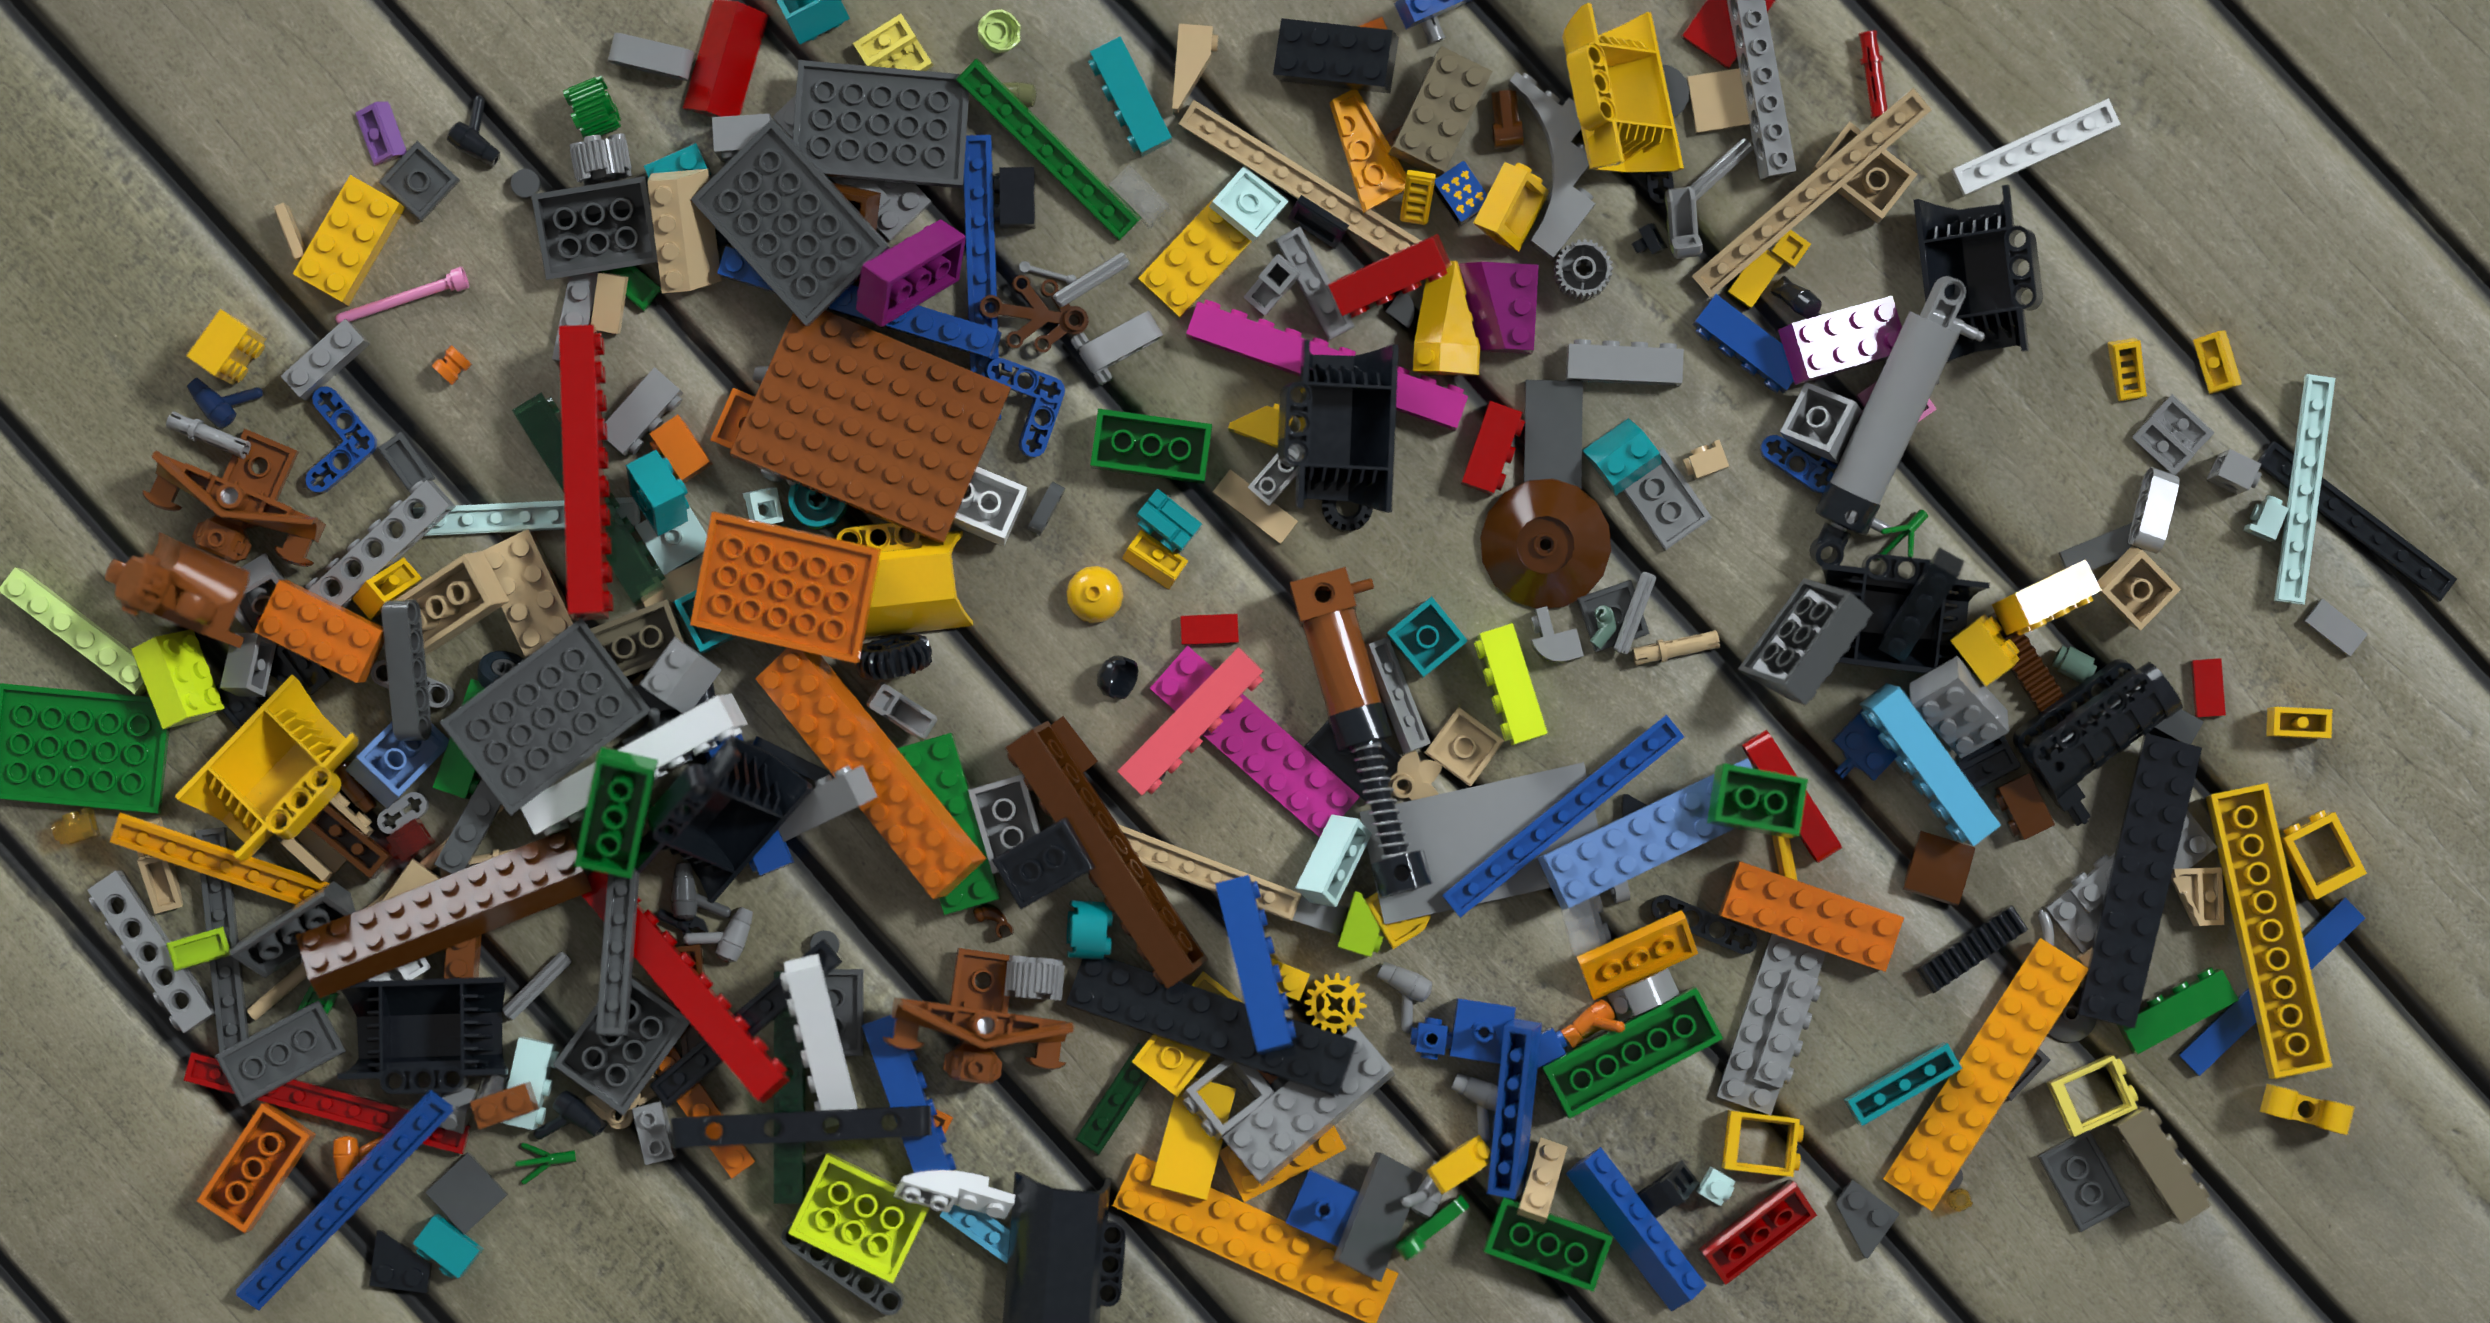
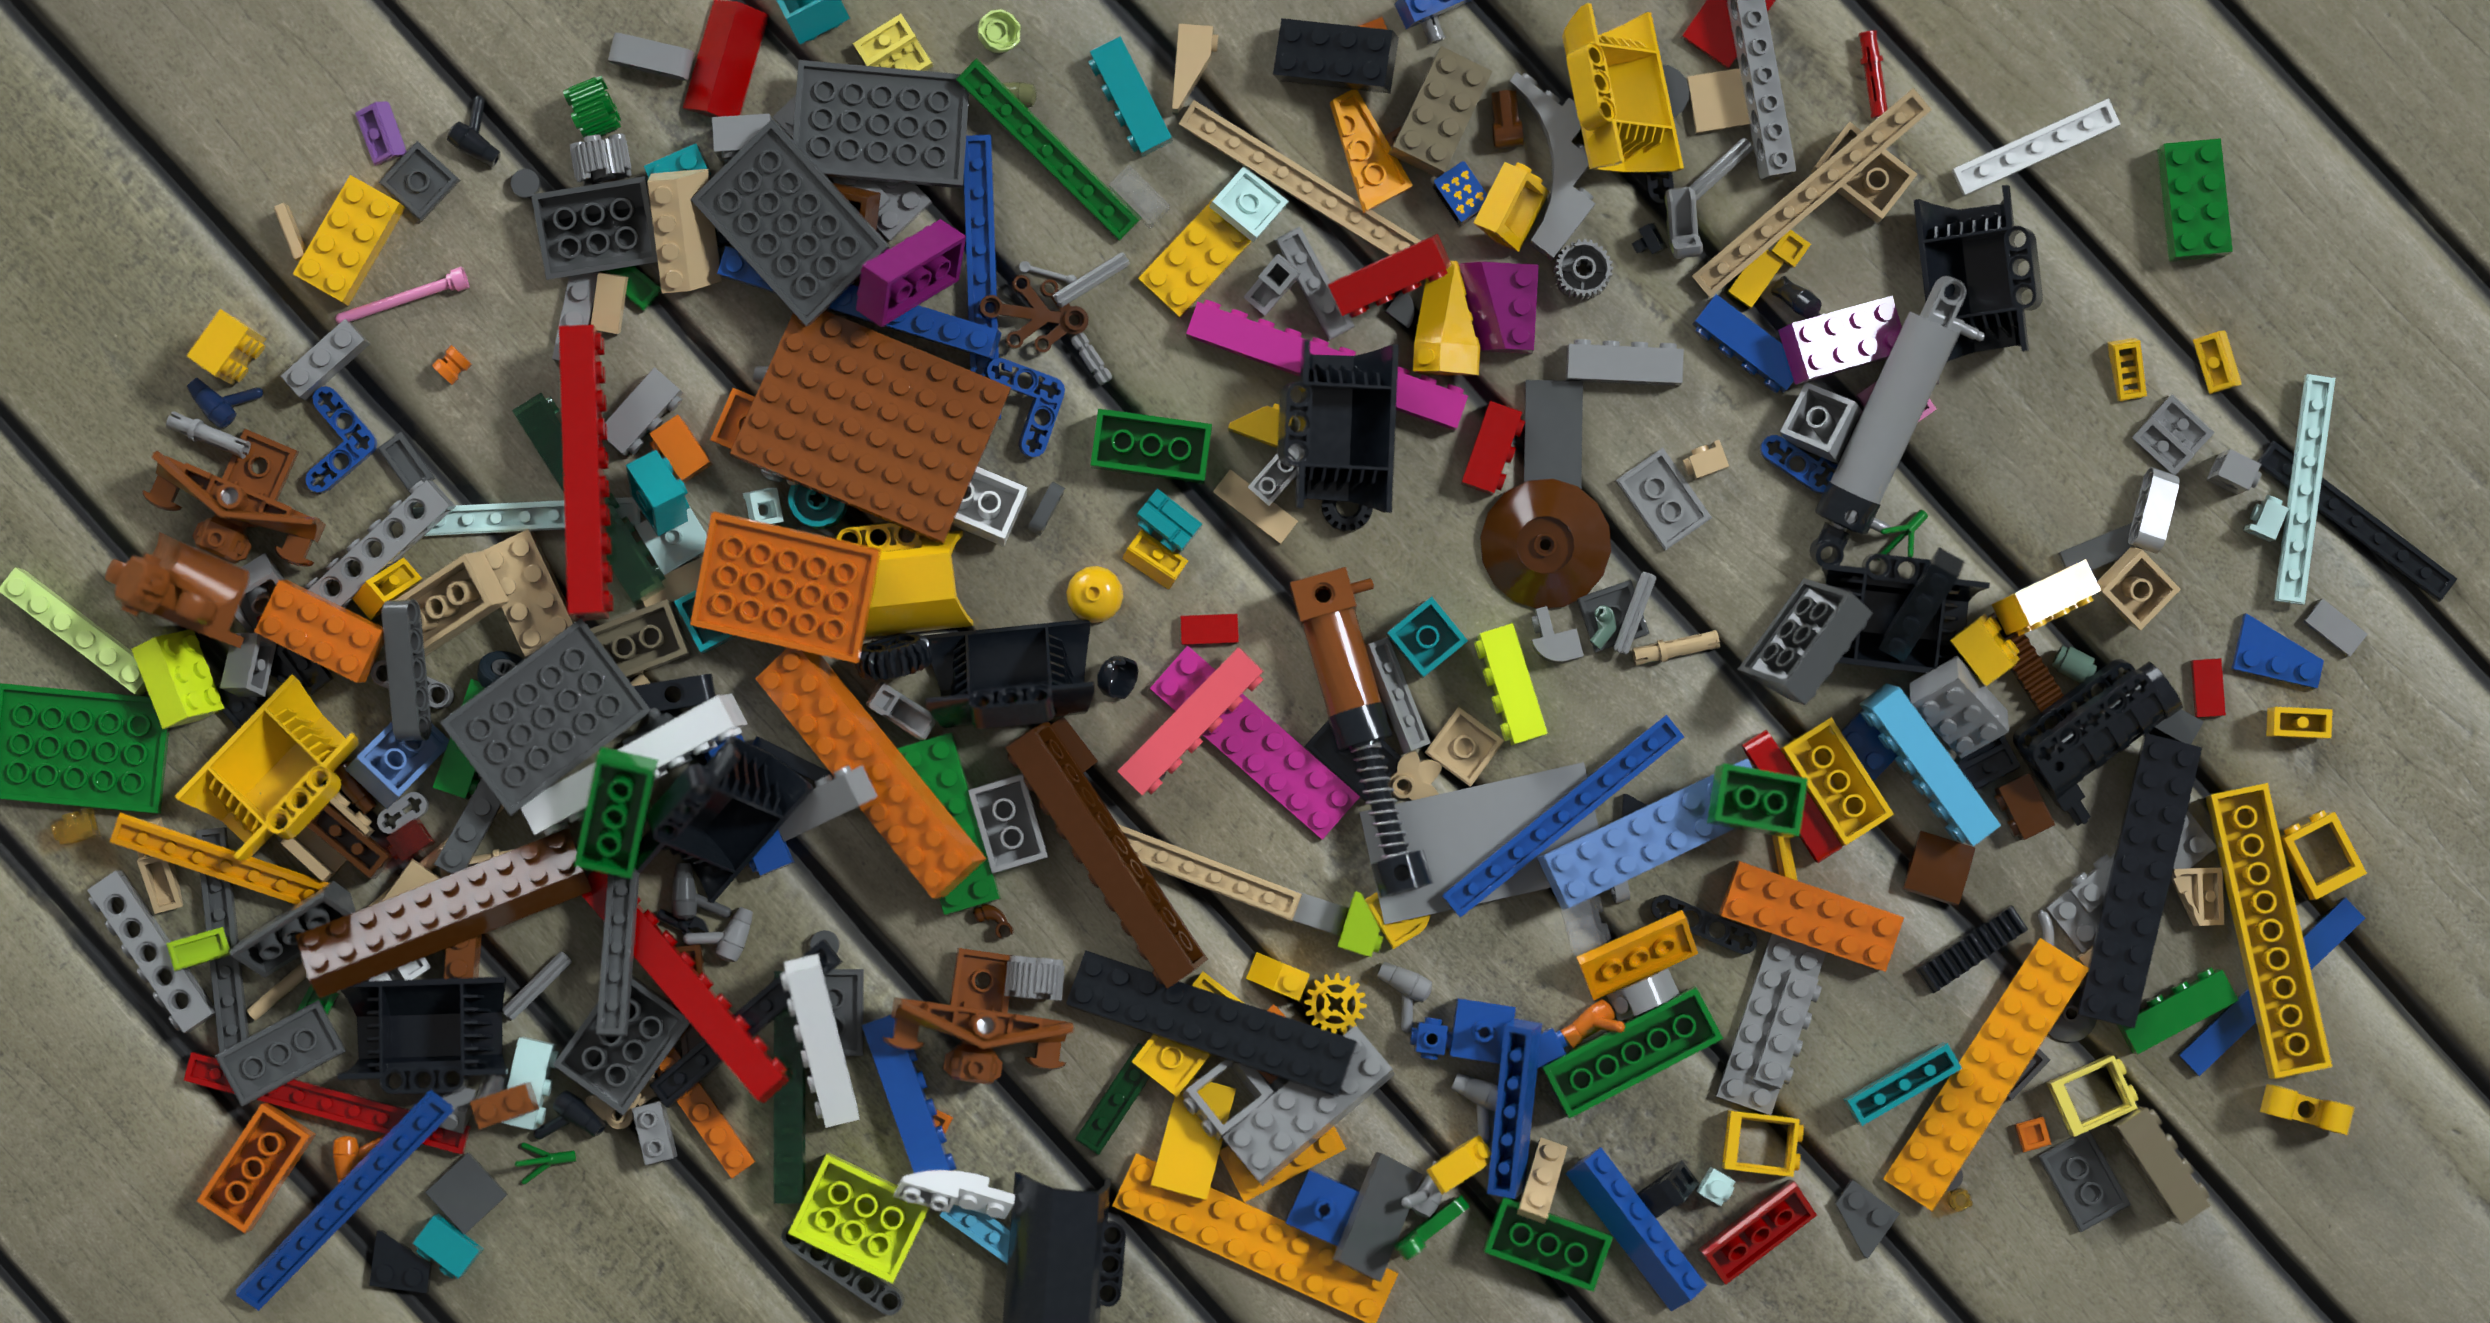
(680, 676): light grey slope -> none
(801, 1126): black beam -> none
(1011, 674): none -> black panel
(1016, 197): black brick -> none
(1043, 863): black tile -> none
(1088, 929): teal brick -> none
(1121, 342): light grey beam -> none
(1254, 964): blue brick -> none
(1318, 221): black tile -> none
(1333, 860): light aqua brick -> none
(1417, 198): yellow slope -> none
(1623, 456): teal slope -> none
(1837, 781): none -> yellow slope
(2032, 1134): none -> orange tile
(2195, 200): none -> green brick
(2274, 656): none -> blue wing

